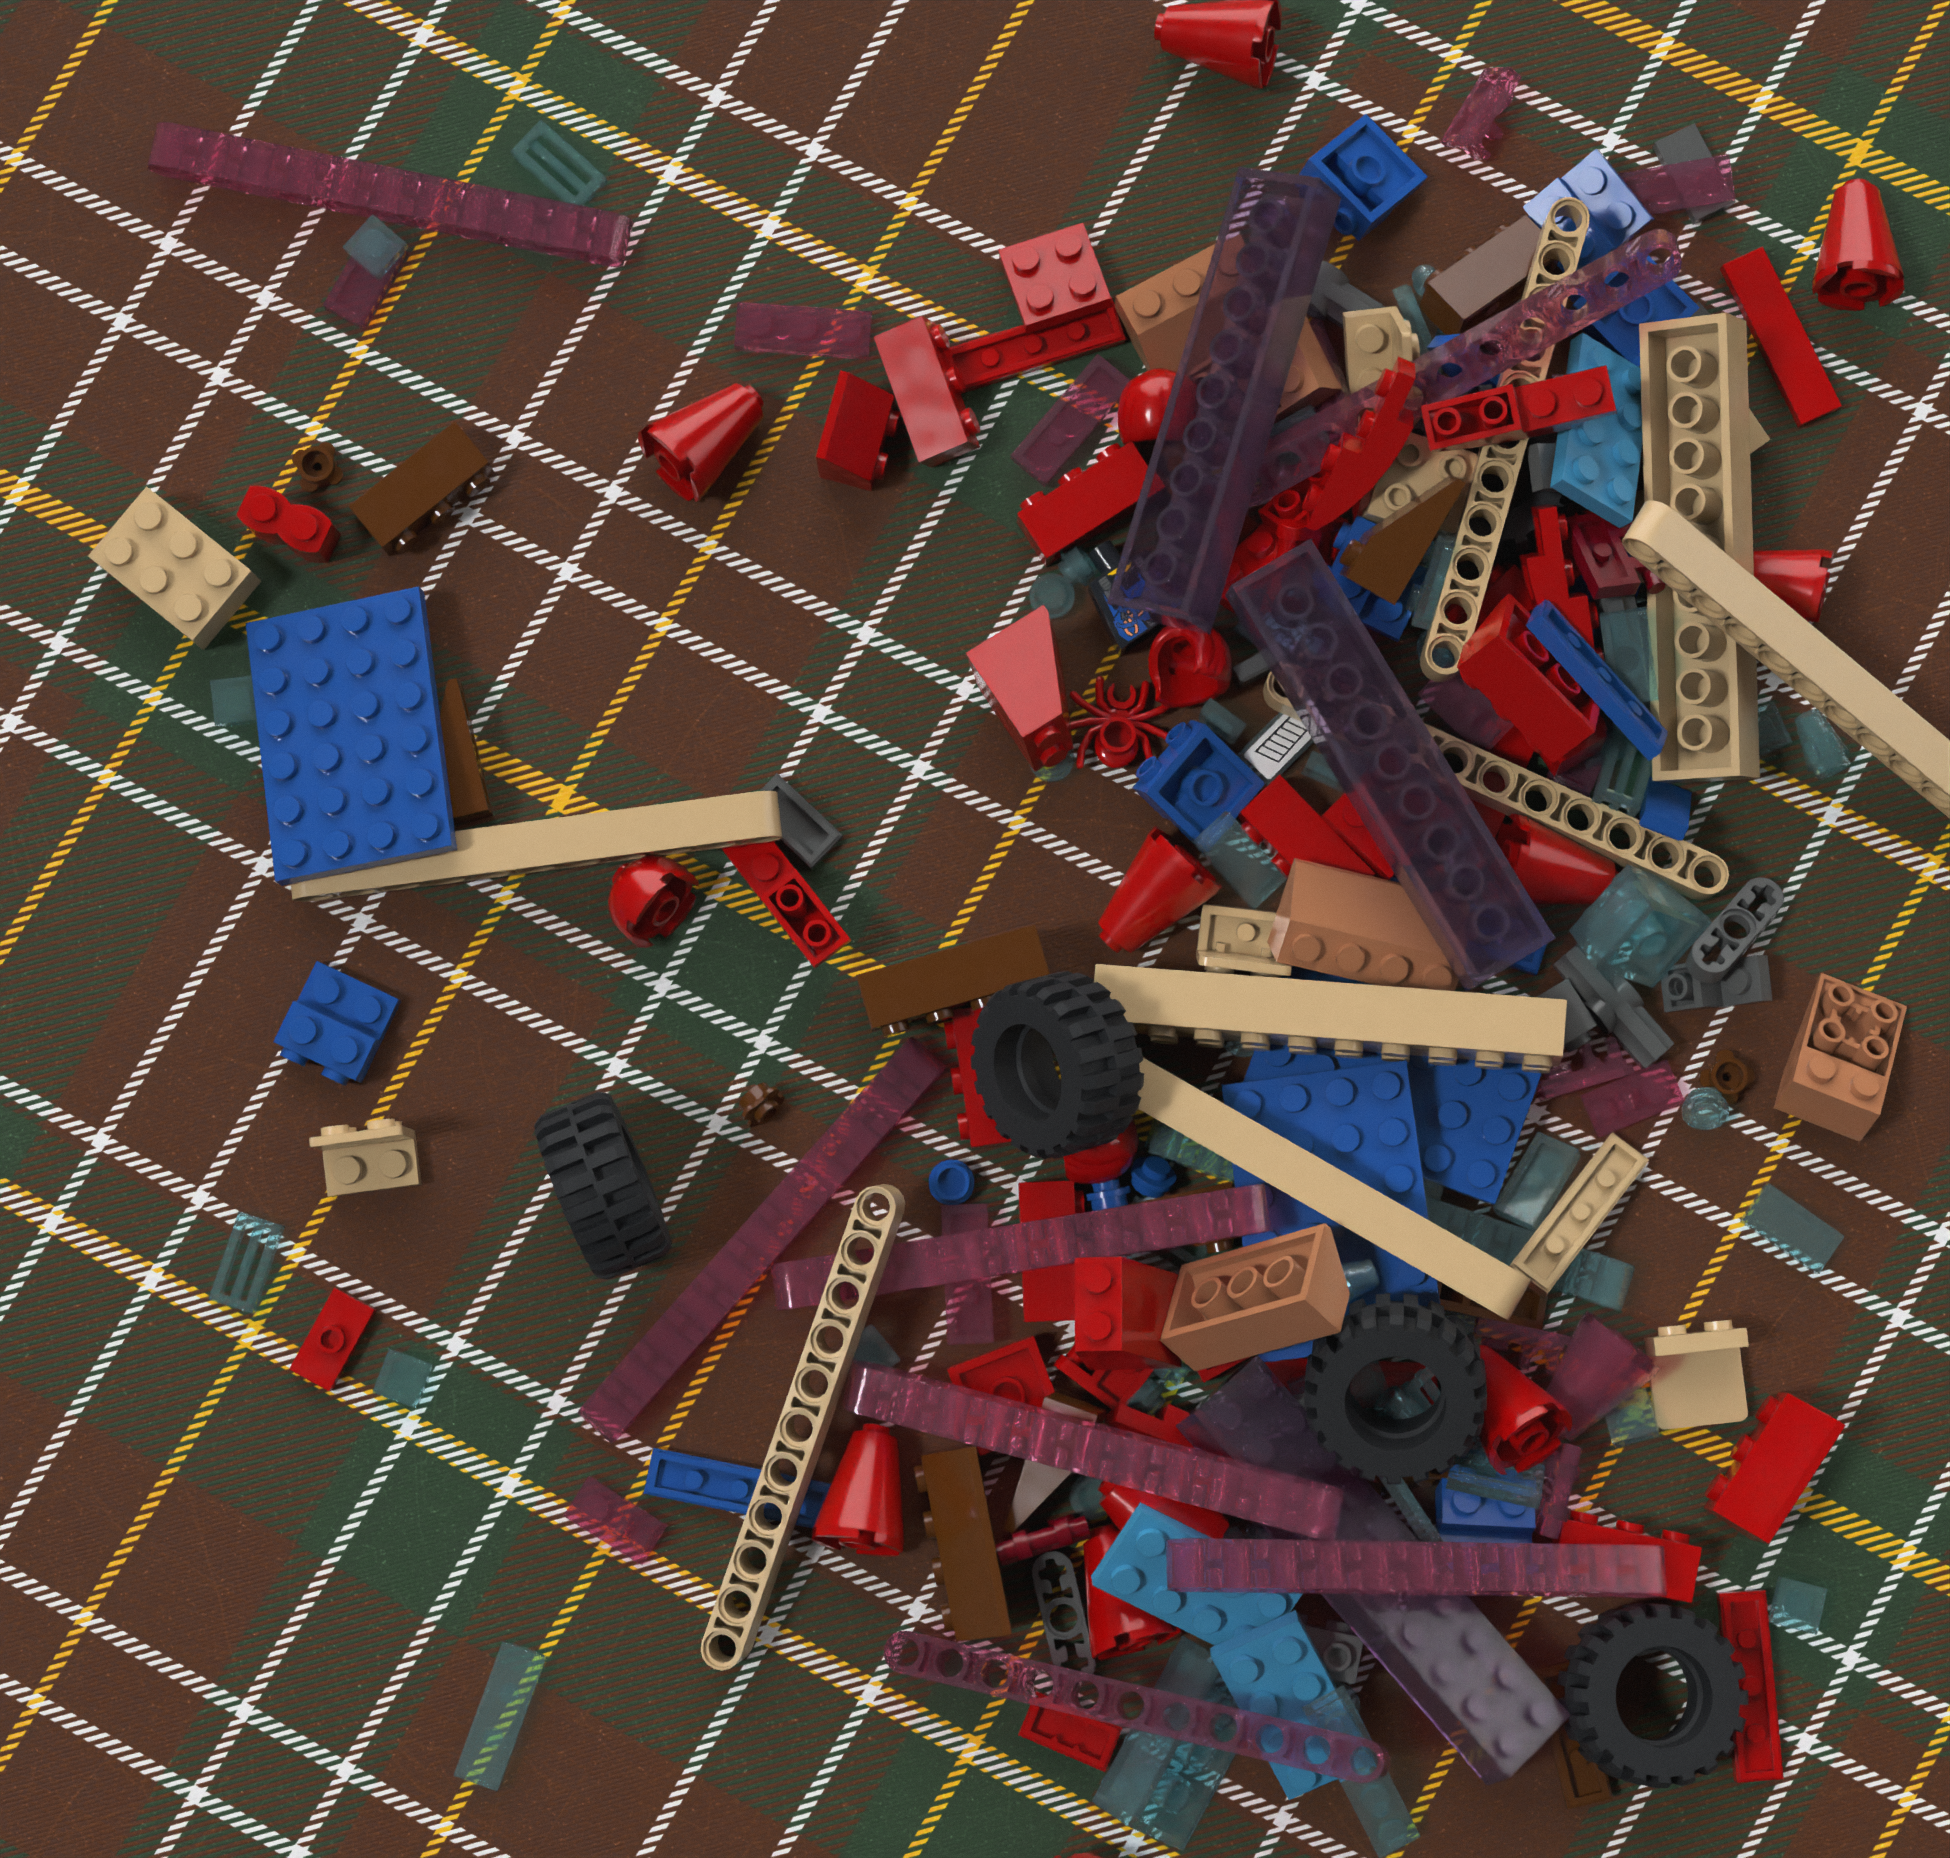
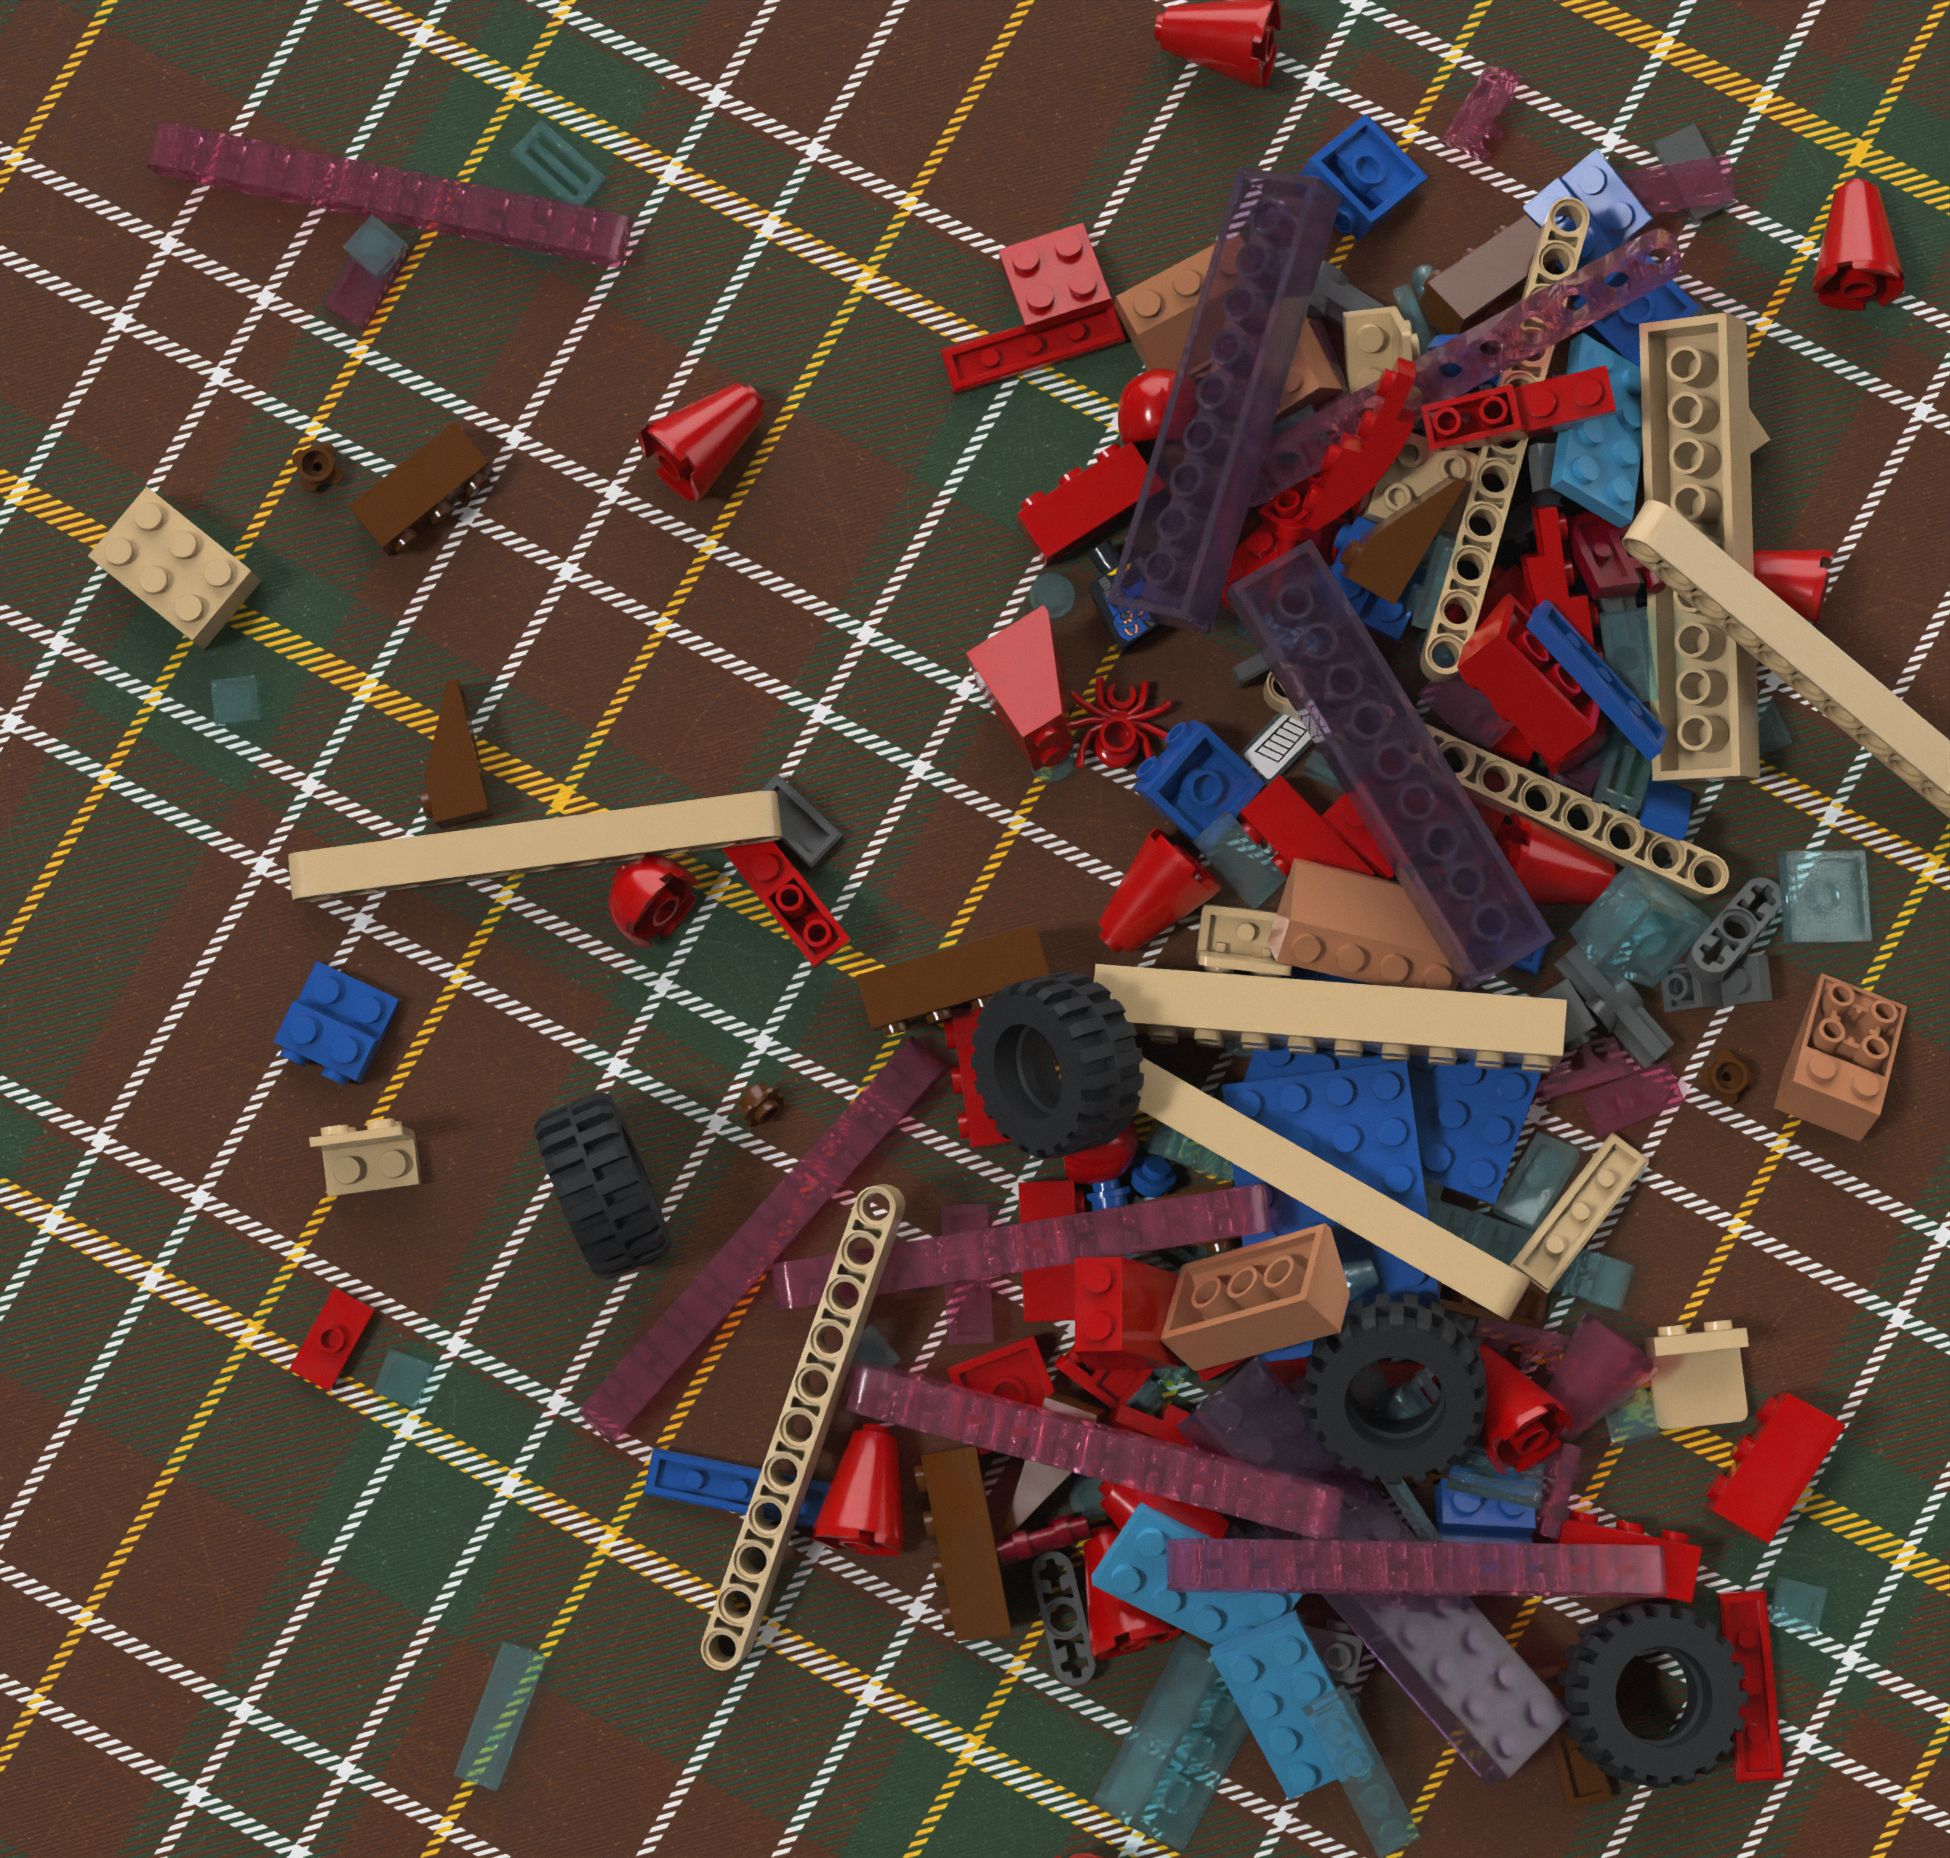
(263, 1269): clear light blue tile -> none
(296, 525): red brick -> none
(350, 736): blue plate -> none
(615, 1520): clear pink plate -> none
(803, 330): clear pink plate -> none
(856, 433): red slope -> none
(928, 391): brick -> none
(951, 1182): blue plate -> none
(1070, 421): clear pink plate -> none
(1071, 1735): red plate -> none
(1077, 566): clear light blue plate -> none
(1110, 1706): clear pink beam -> none
(1189, 666): red piece -> none
(1221, 721): clear light blue tile -> none
(1705, 1109): clear light blue plate -> none
(1780, 337): red tile -> none
(1792, 1228): clear light blue tile -> none
(1821, 746): clear light blue cone -> none
(1824, 897): none -> clear light blue tile

